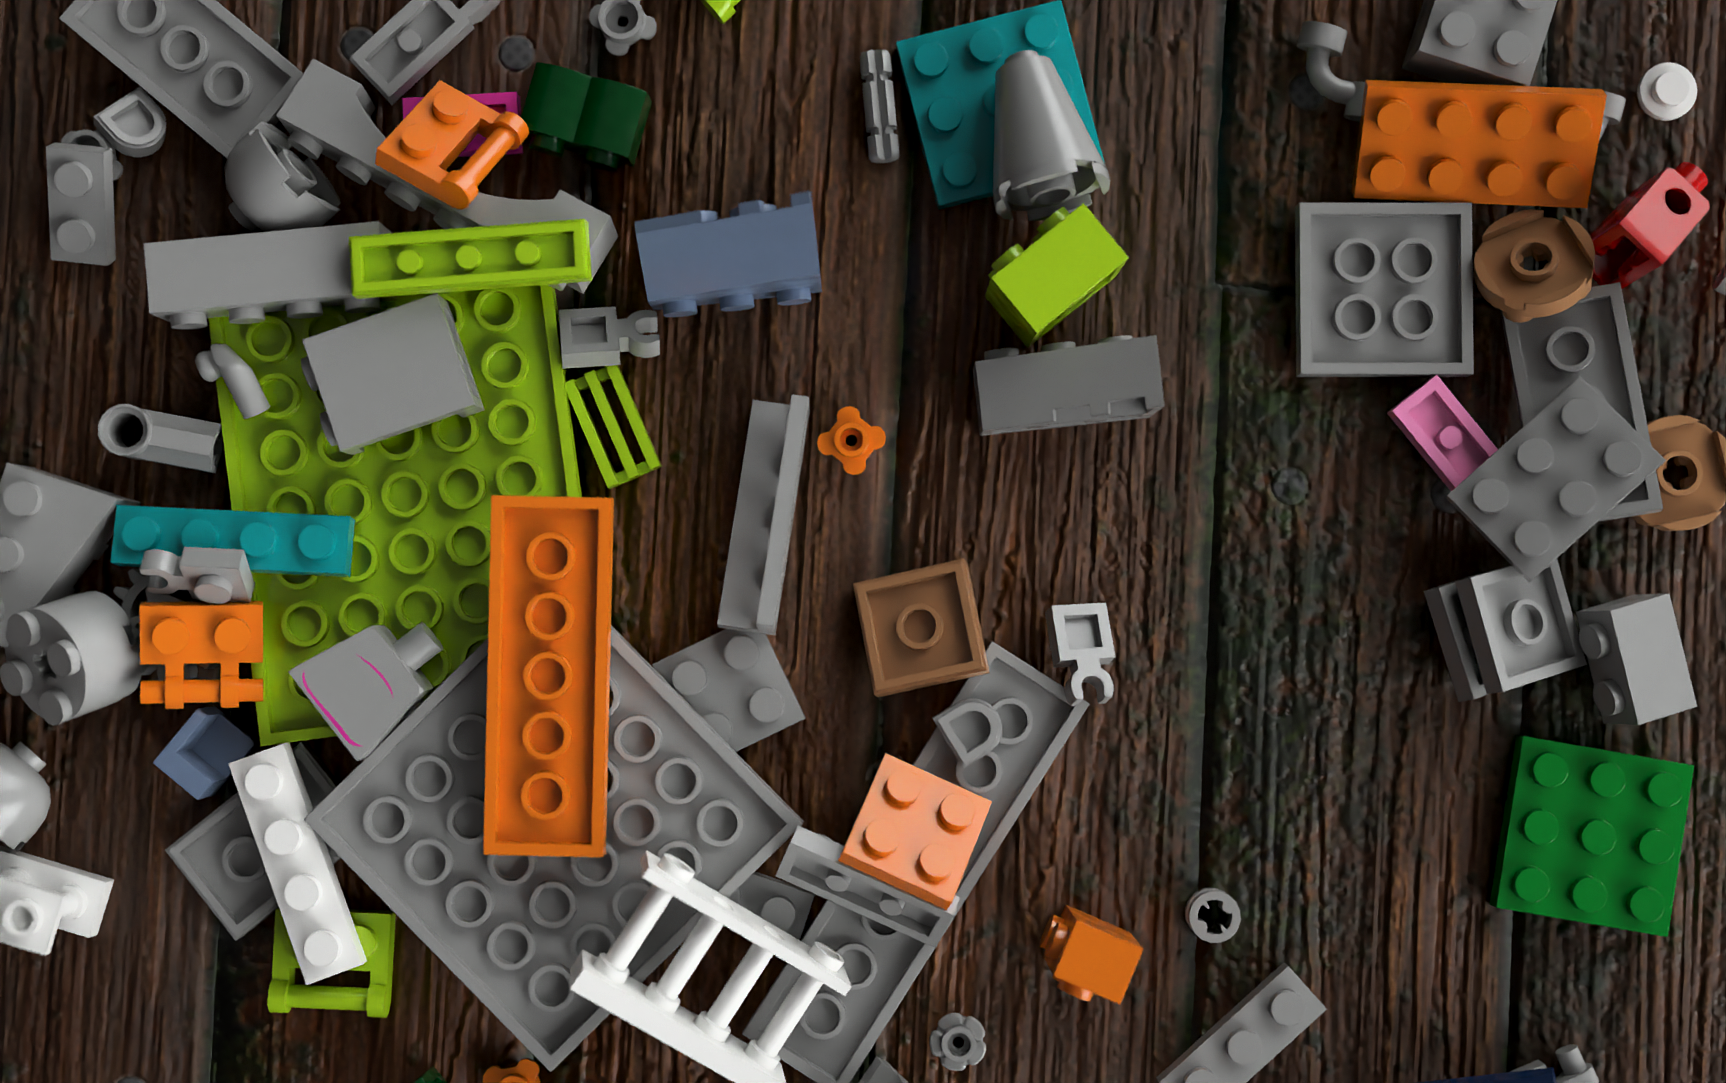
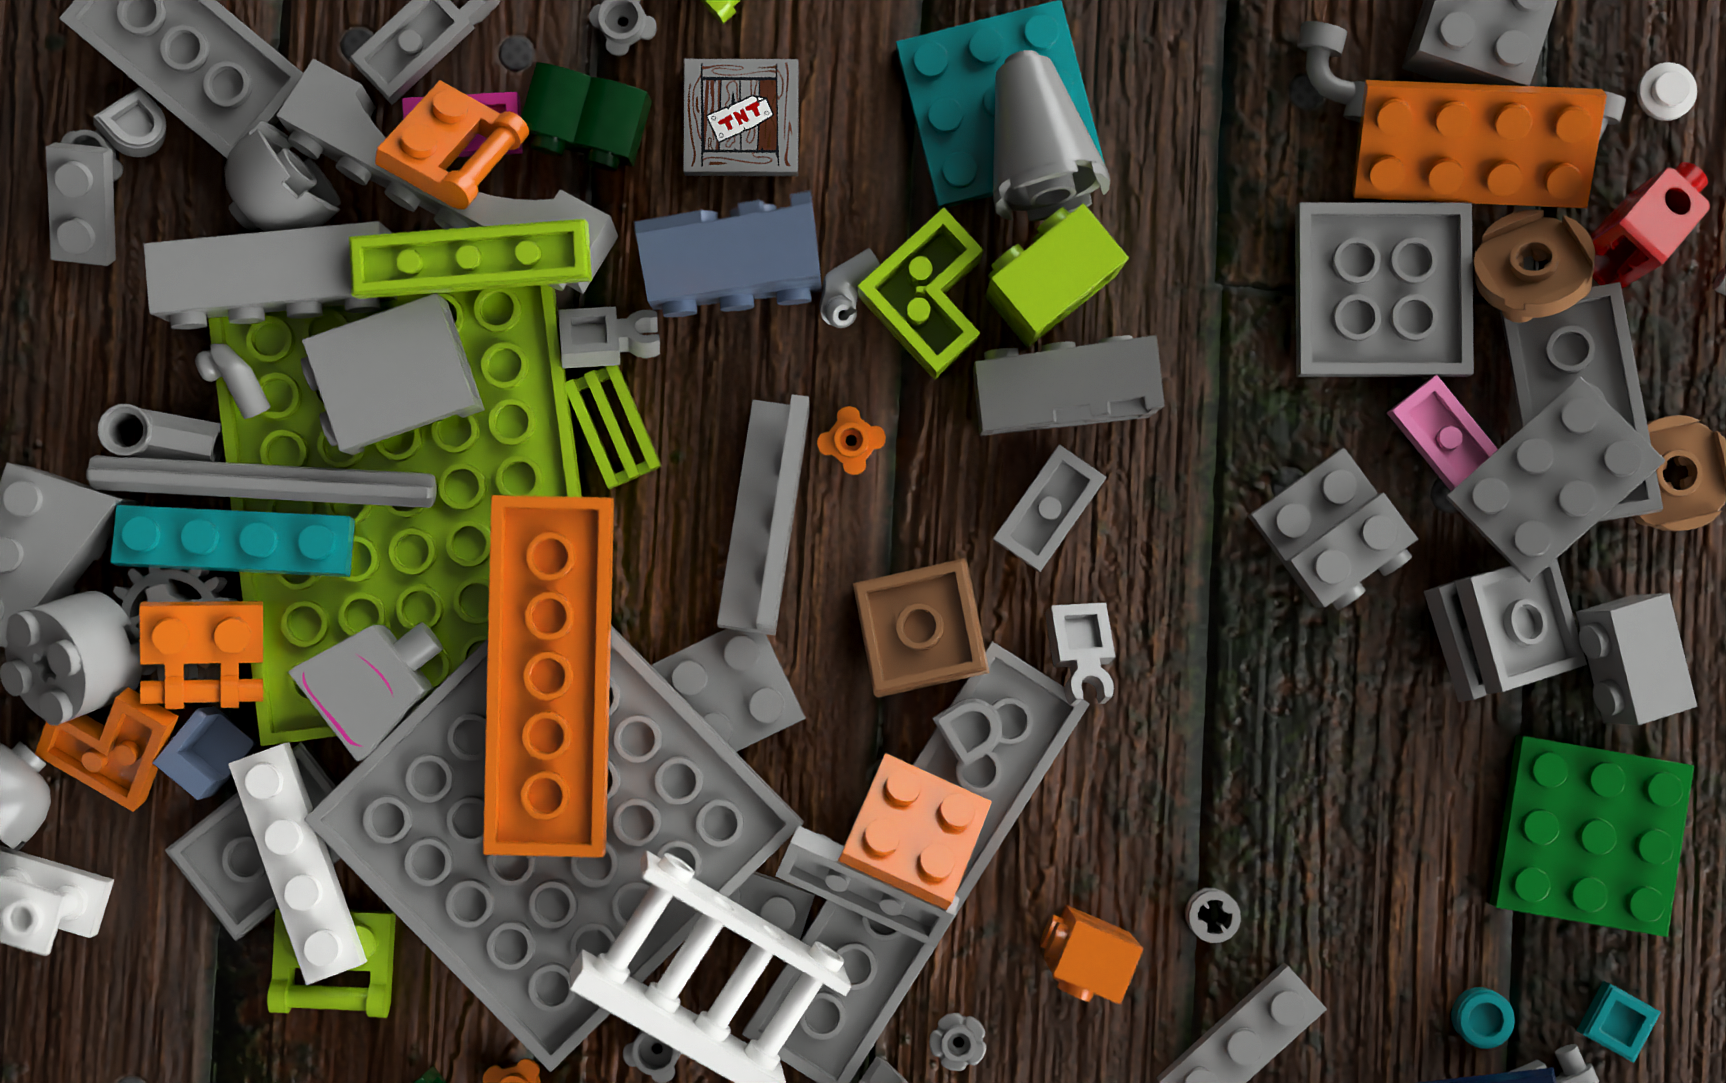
(114, 755): none -> orange plate
(207, 574): light grey plate -> none
(262, 481): none -> light grey axle
(656, 1064): none -> light grey plate
(741, 117): none -> tile
(840, 289): none -> light grey arm
(879, 106): light grey axle -> none
(911, 291): none -> lime brick
(1049, 508): none -> light grey plate
(1334, 531): none -> light grey plate
(1482, 1017): none -> teal tile
(1618, 1021): none -> teal tile

